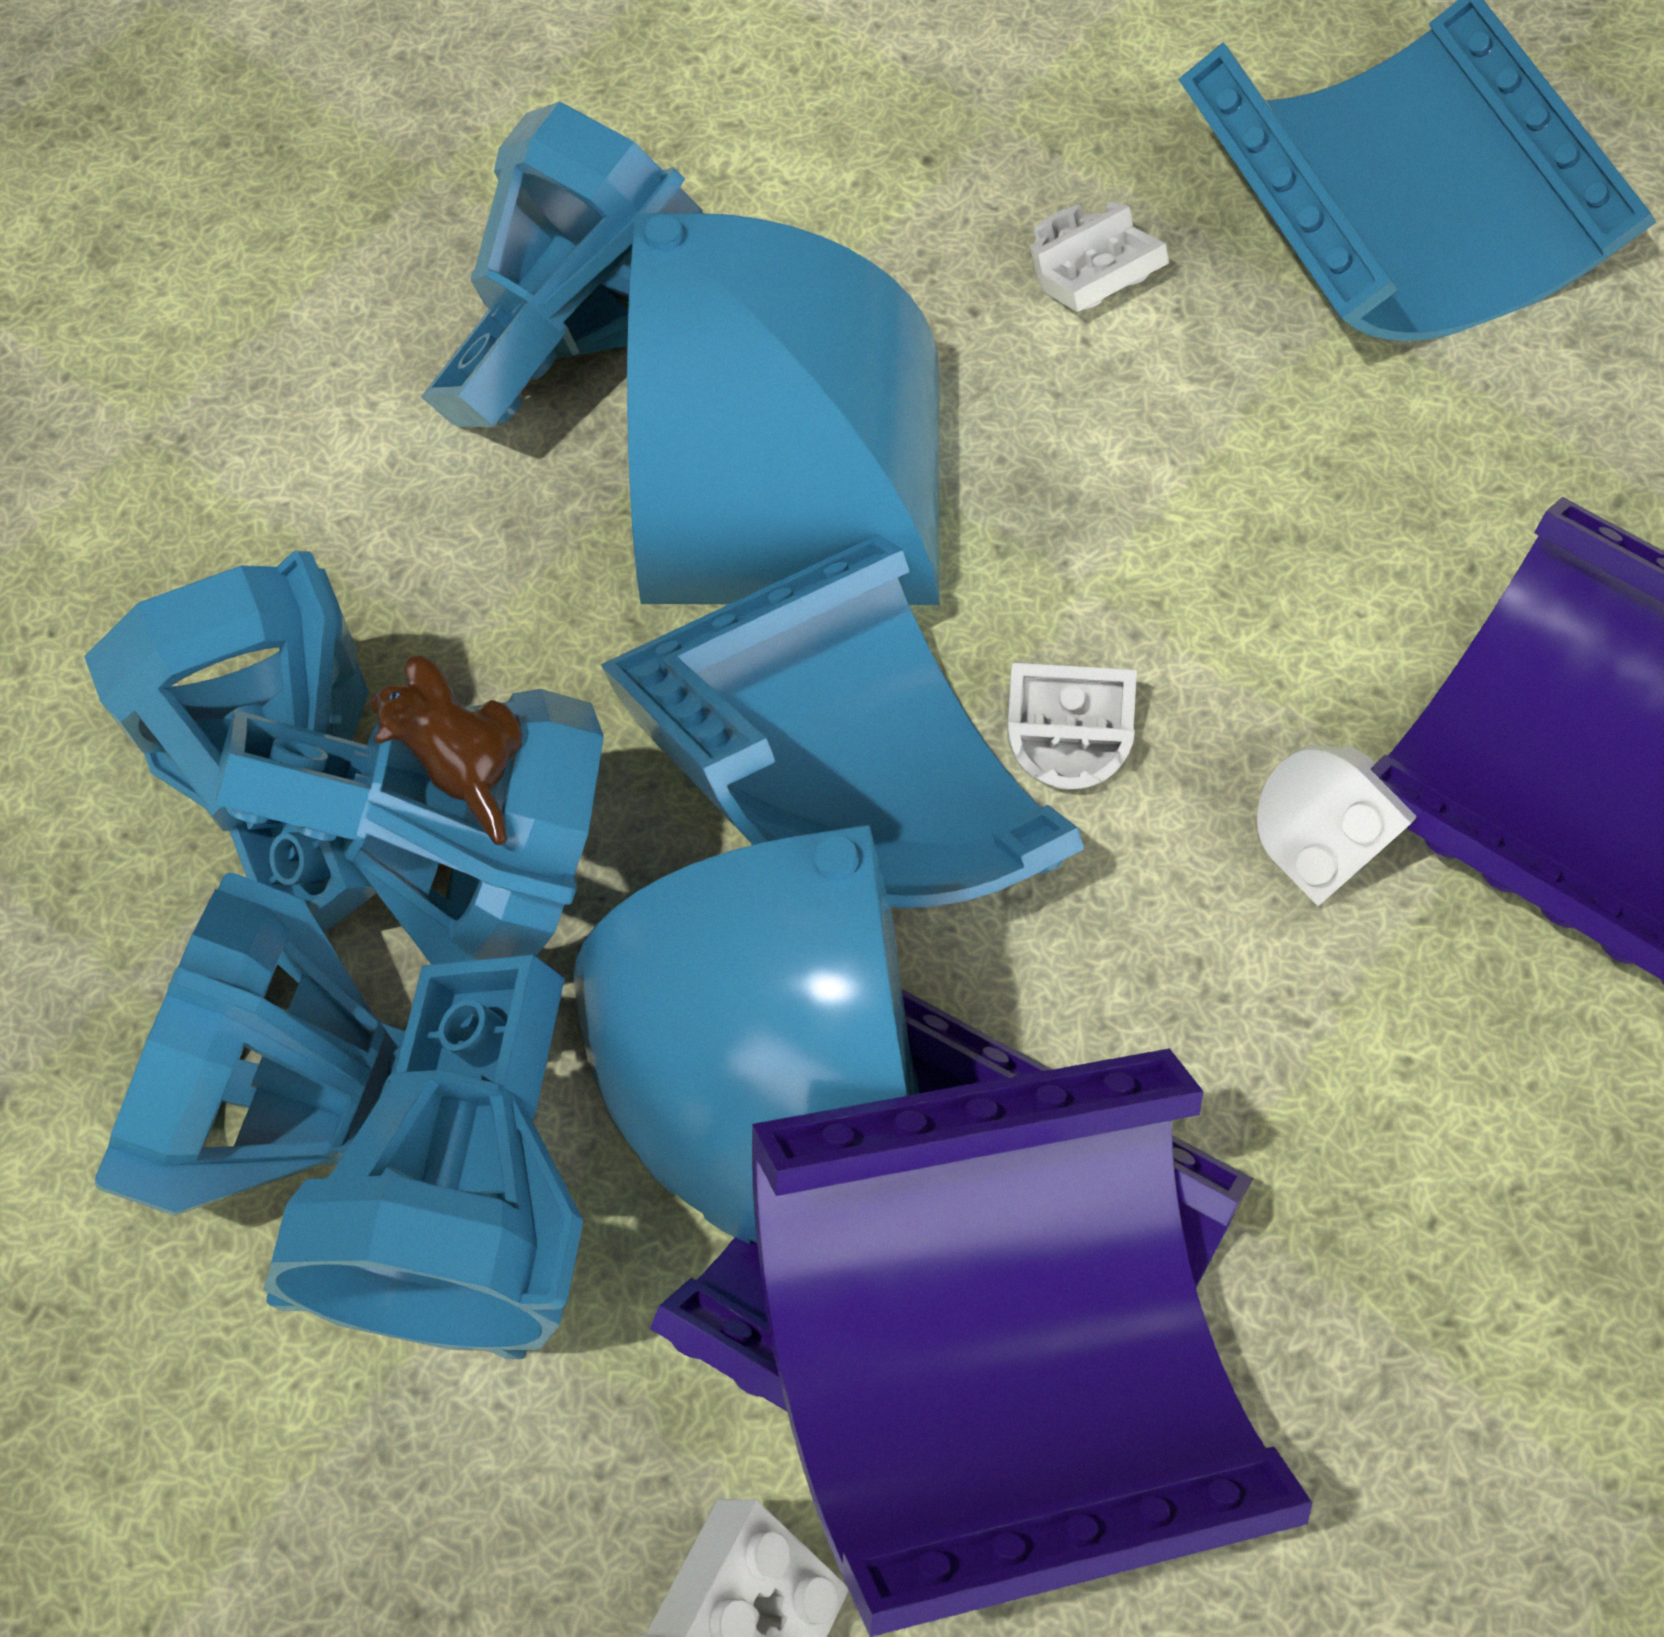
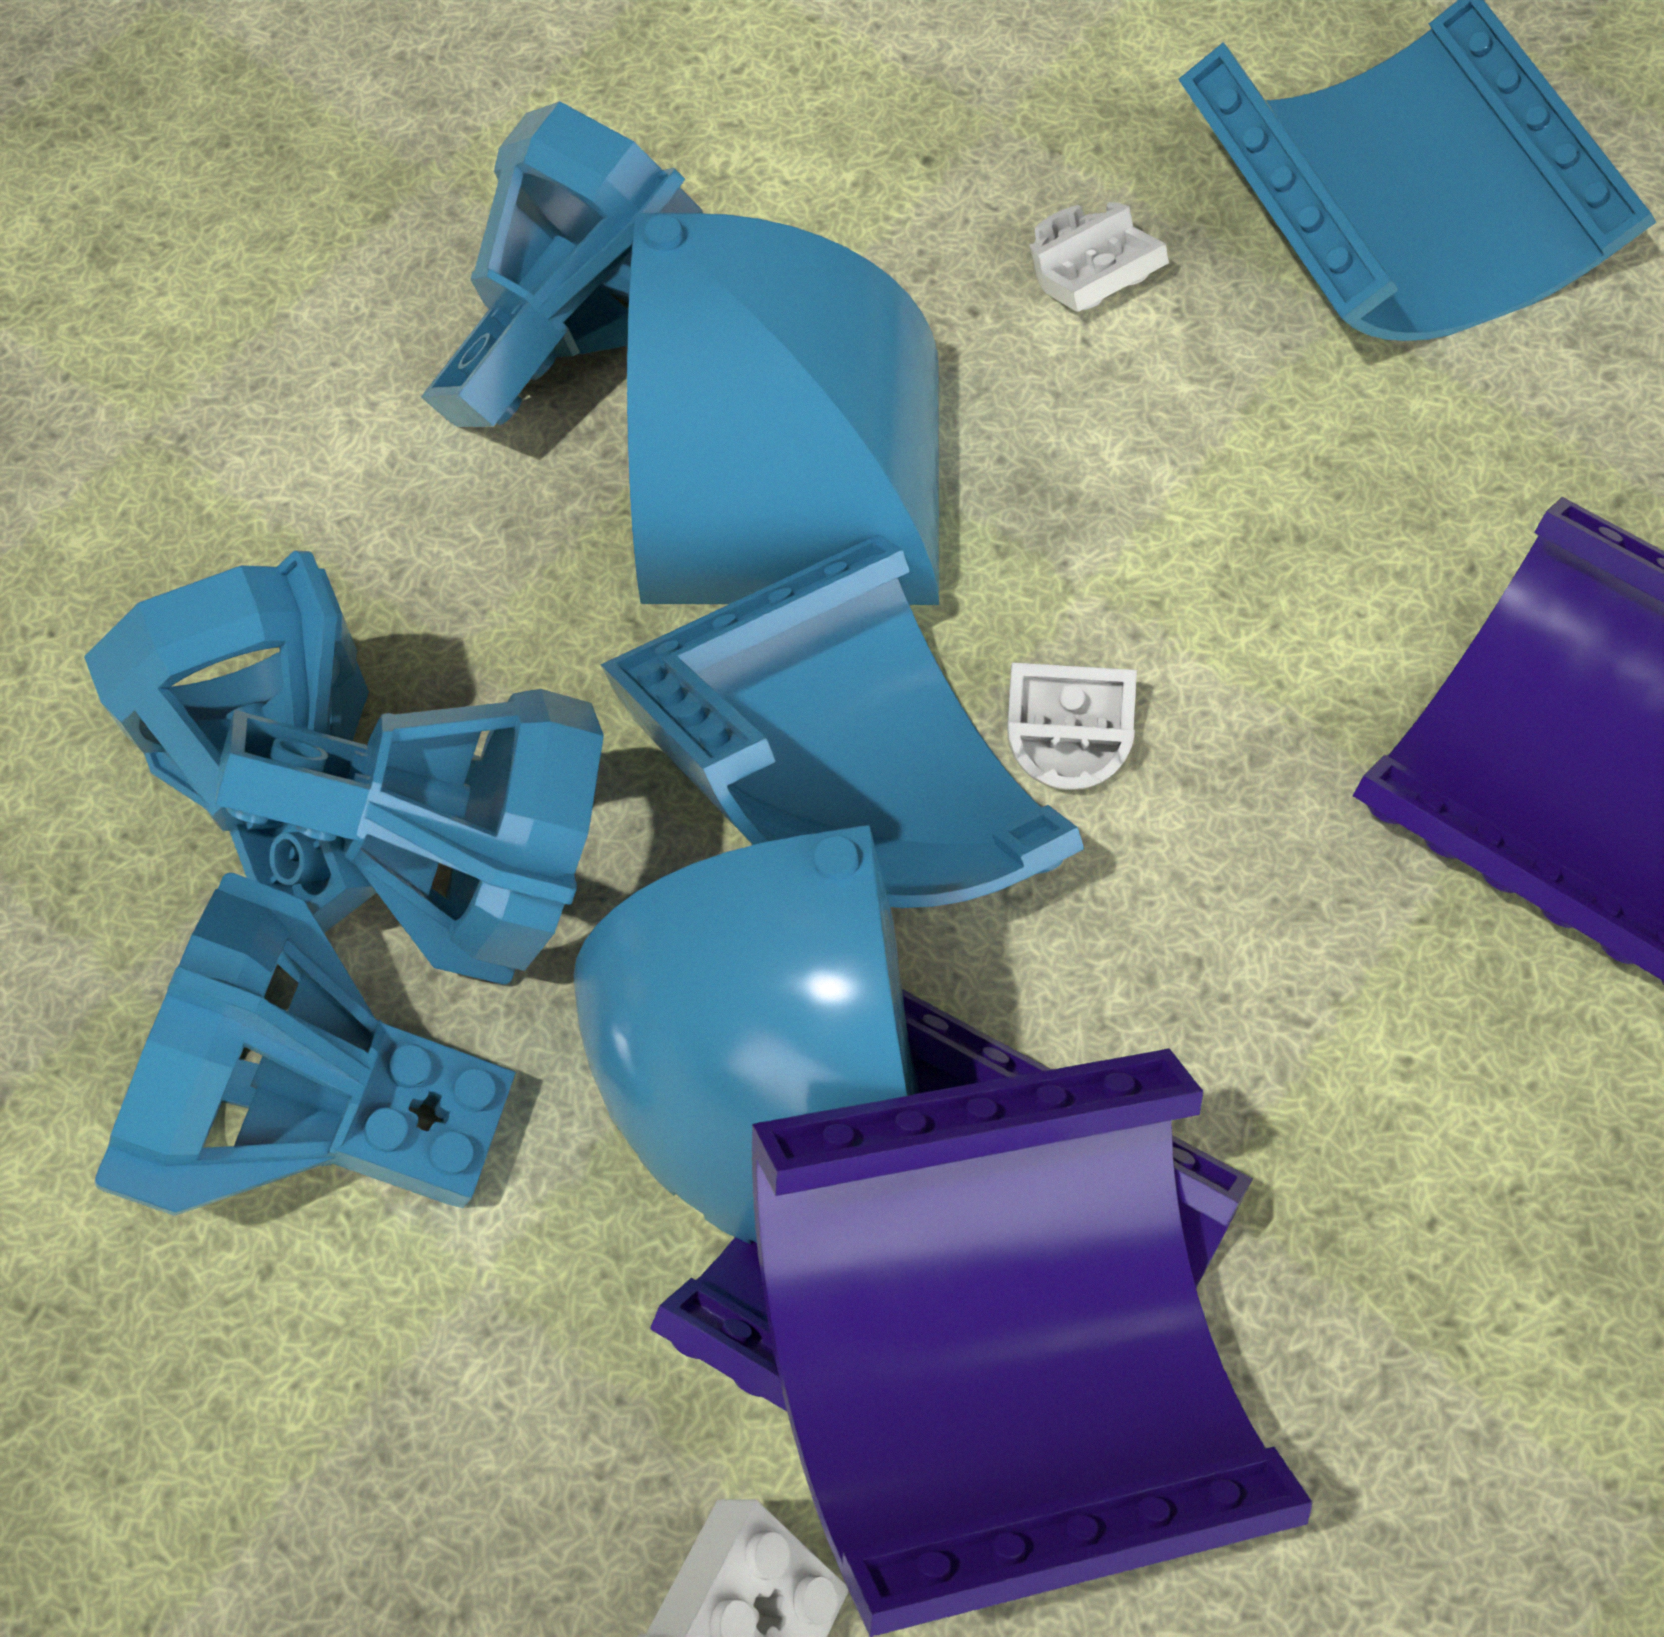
(446, 1200): dark azure plate -> none
(457, 746): reddish brown animal -> none
(1327, 817): white slope -> none

